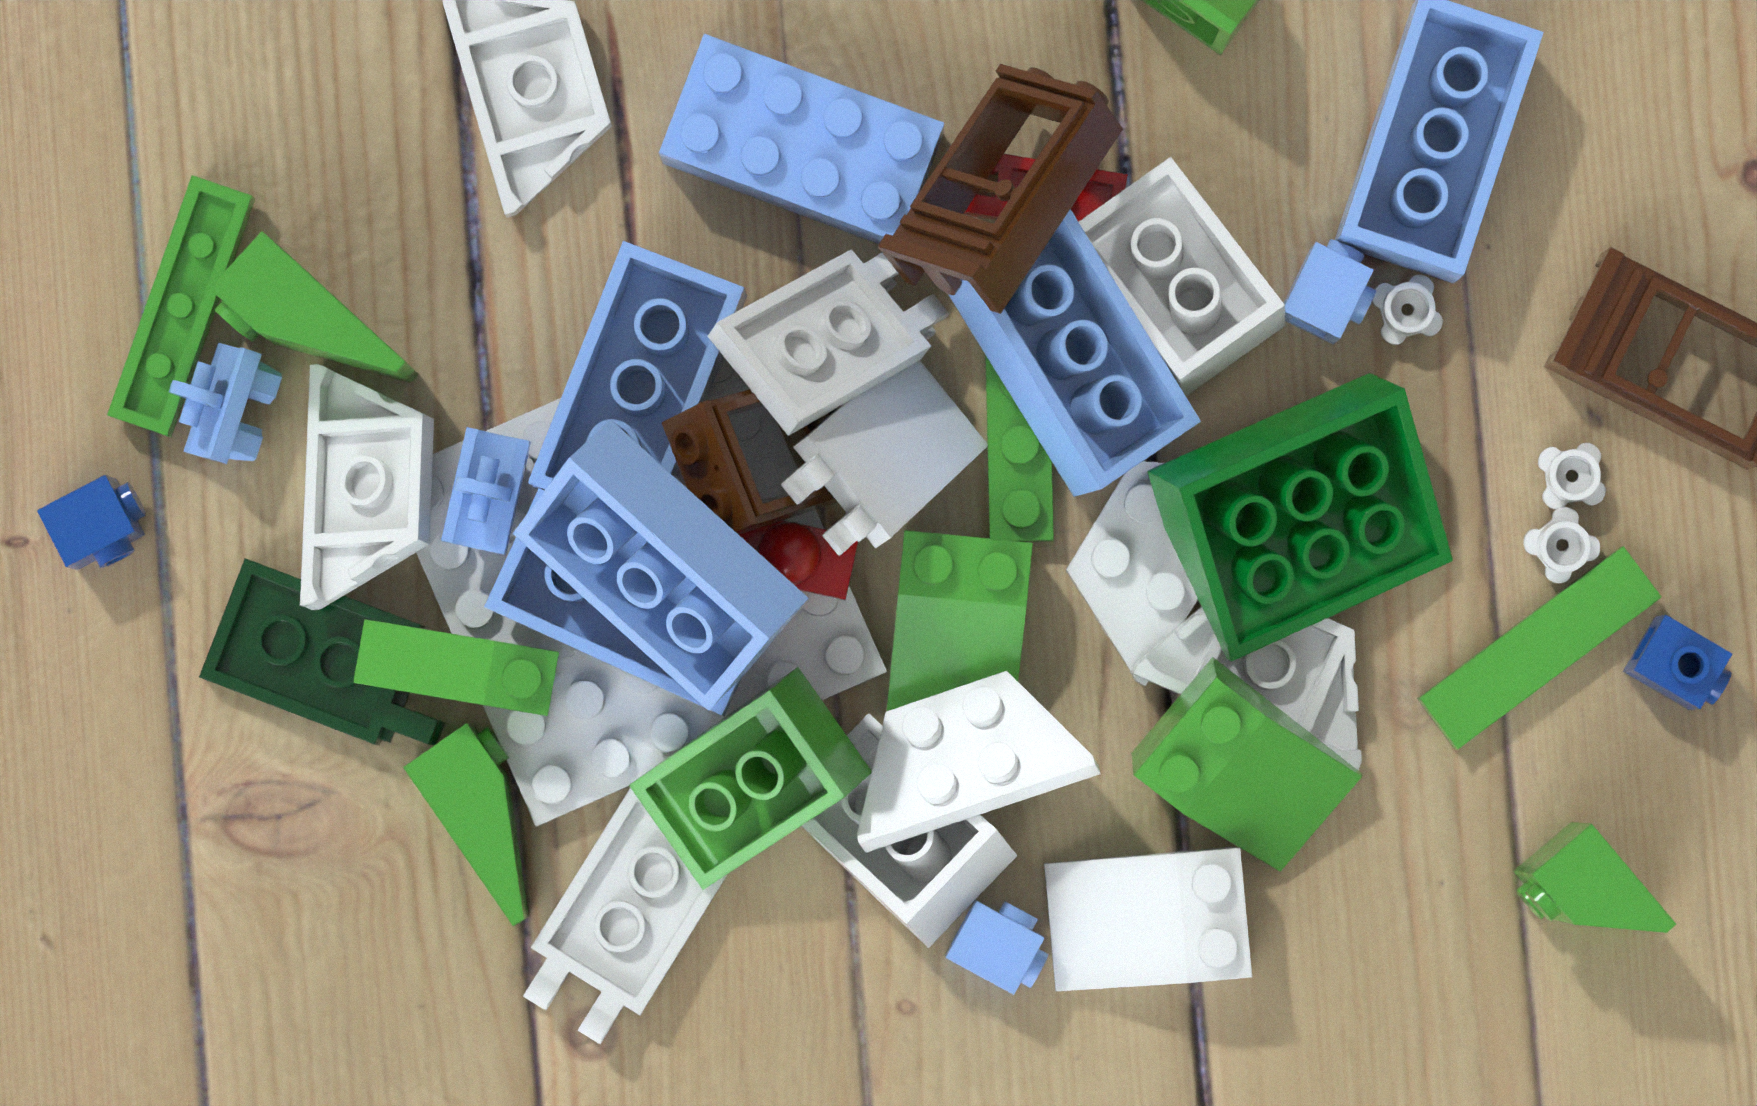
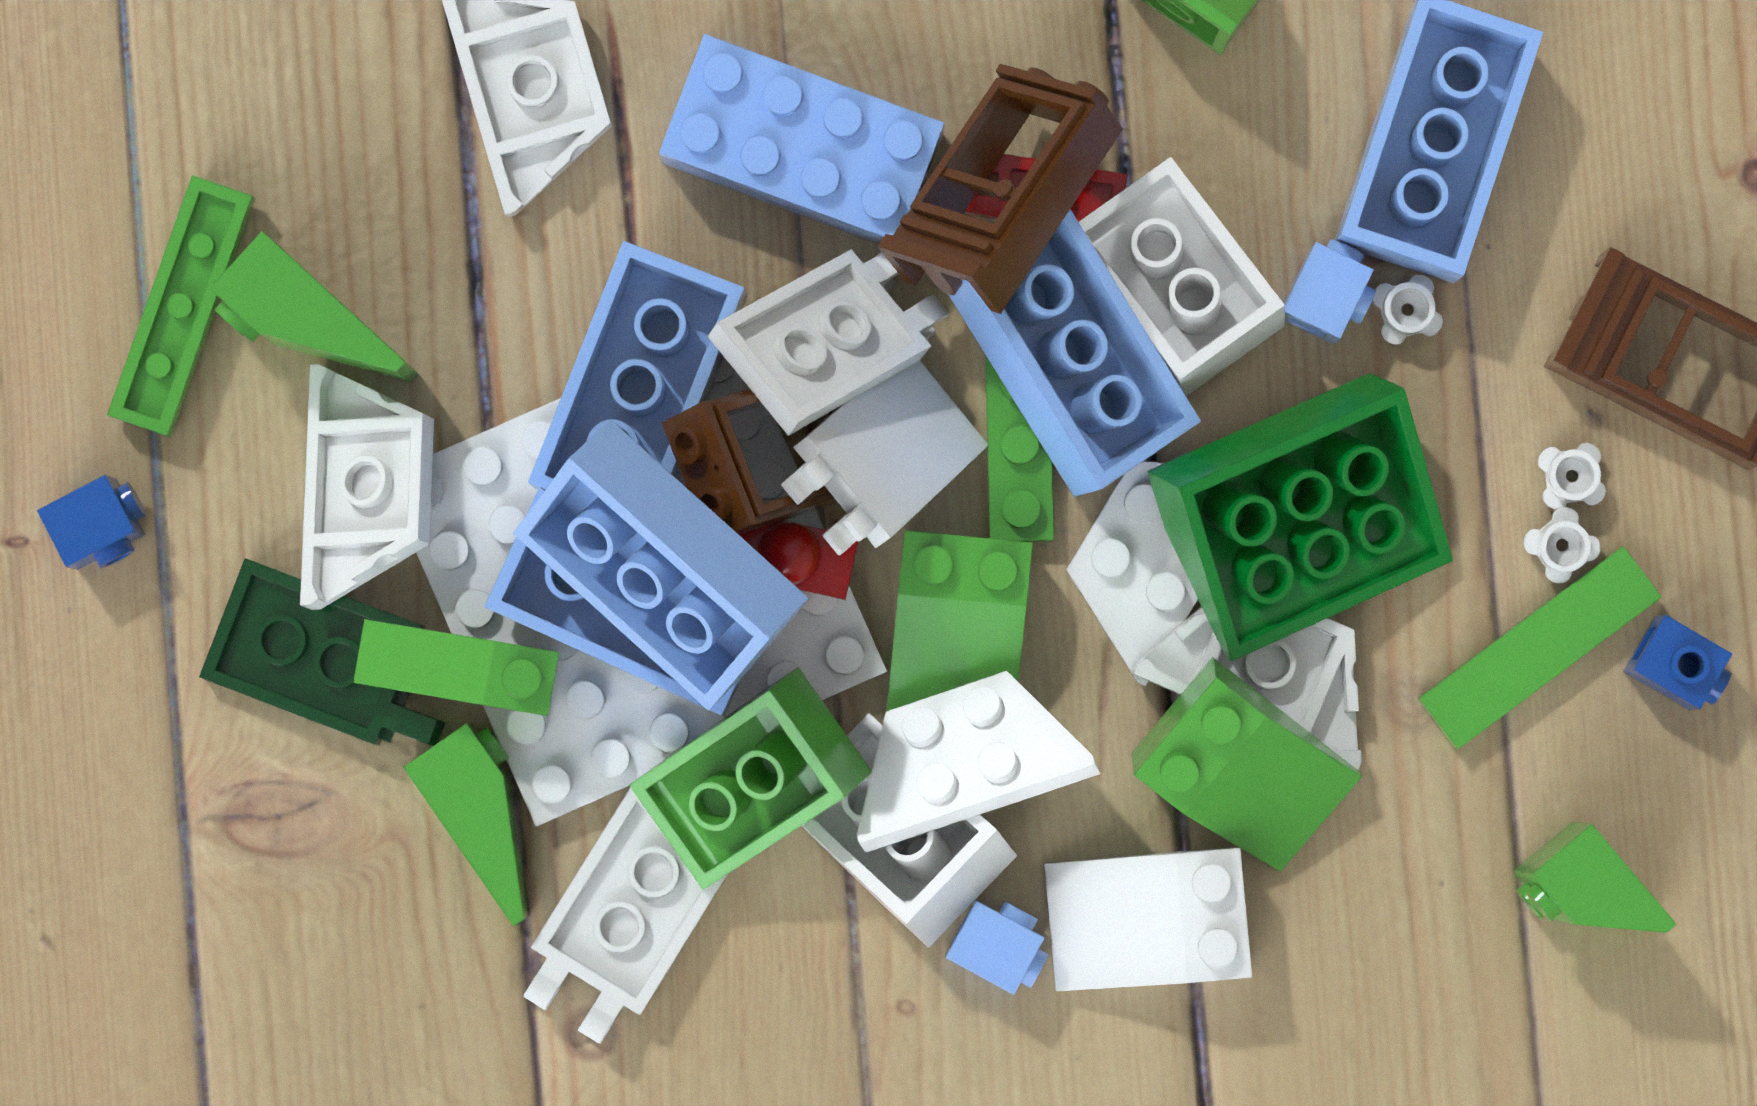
(218, 401): light blue hips -> none
(486, 491): light blue hips -> none

